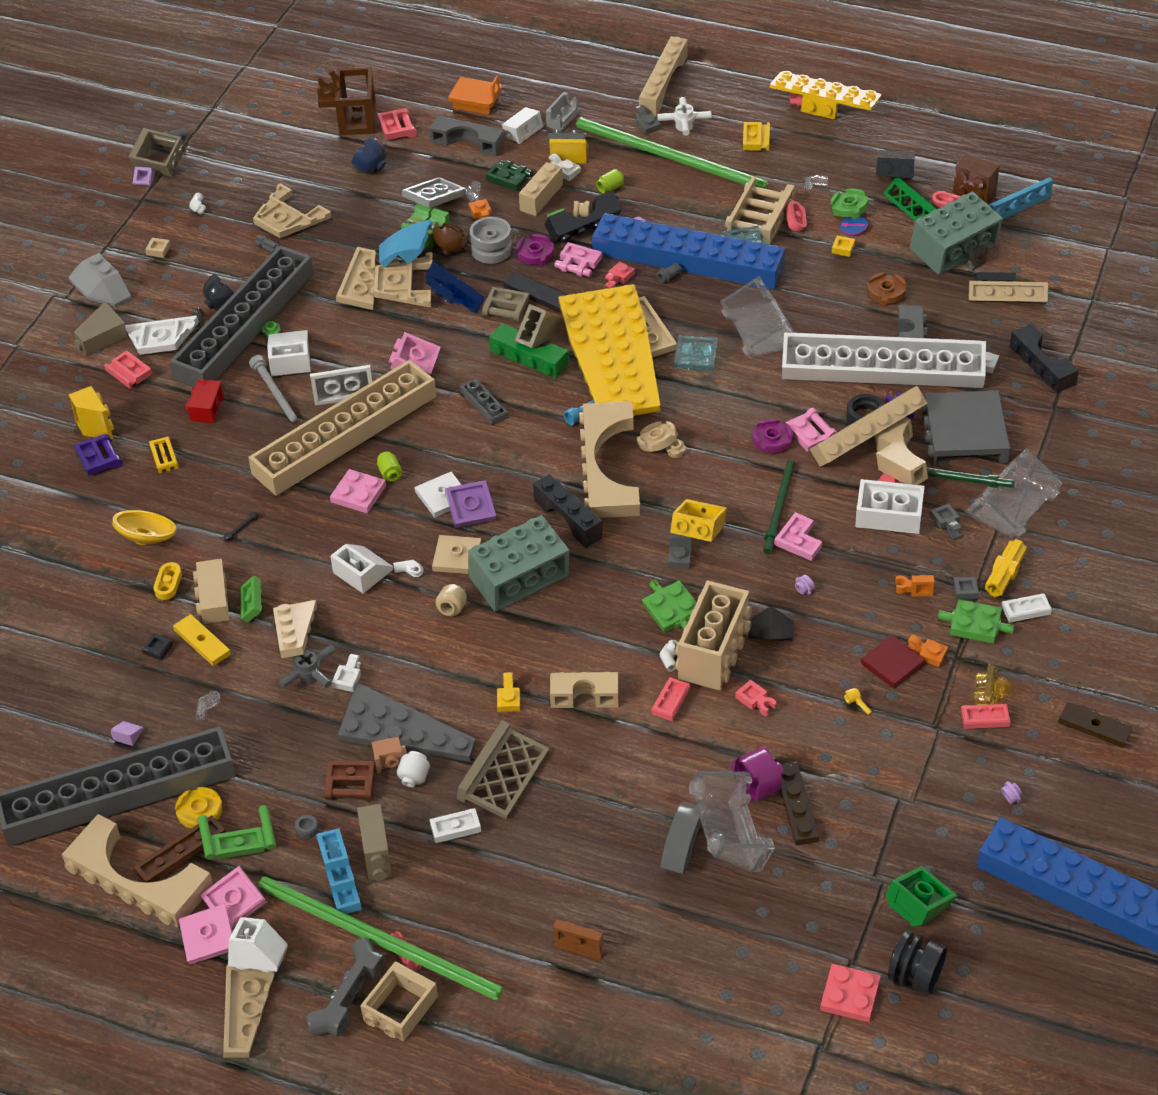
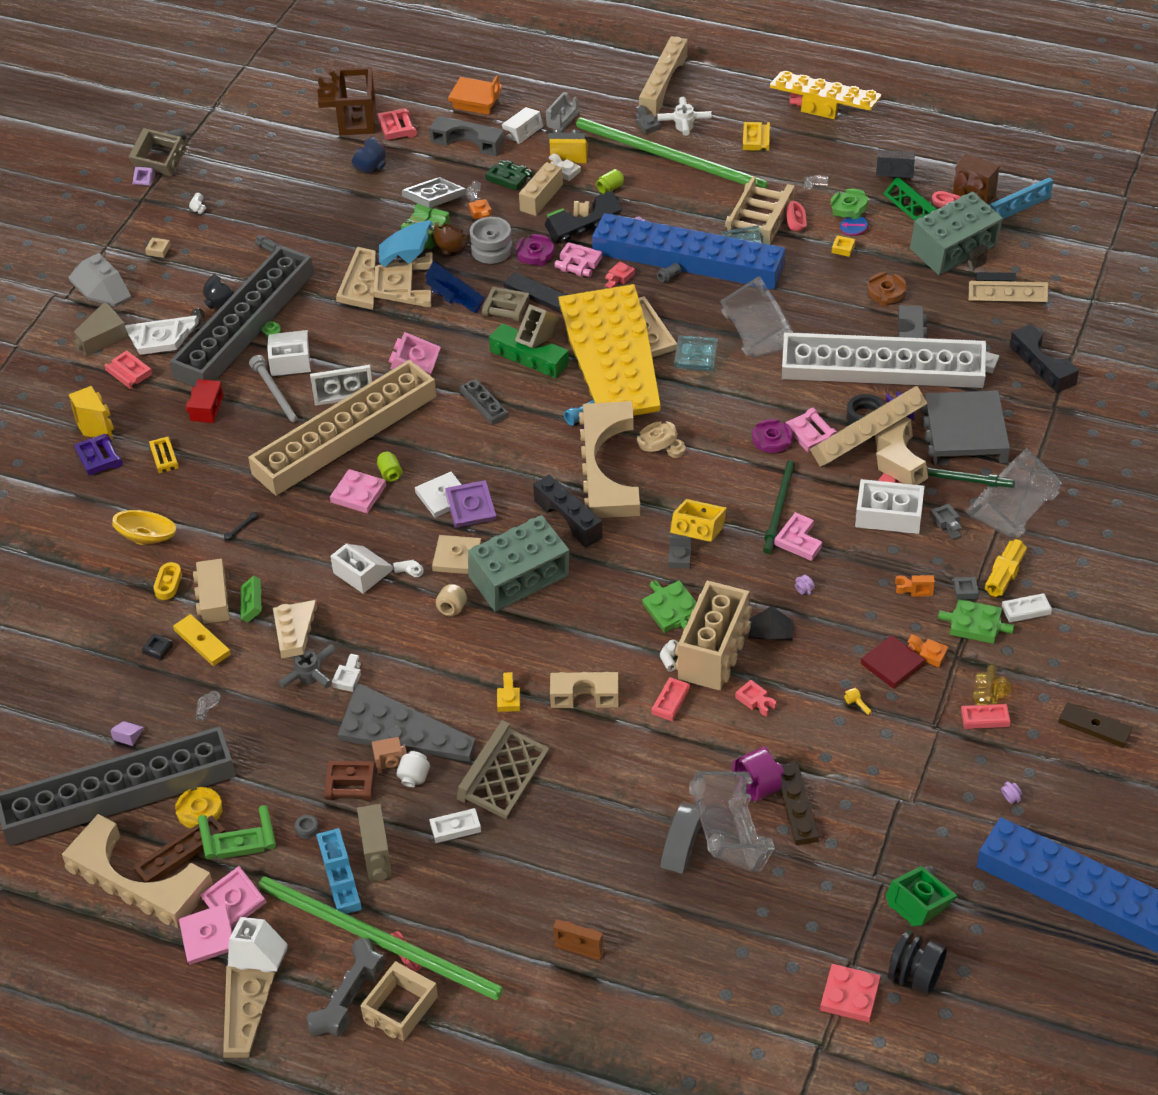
(283, 219): tan wing -> none

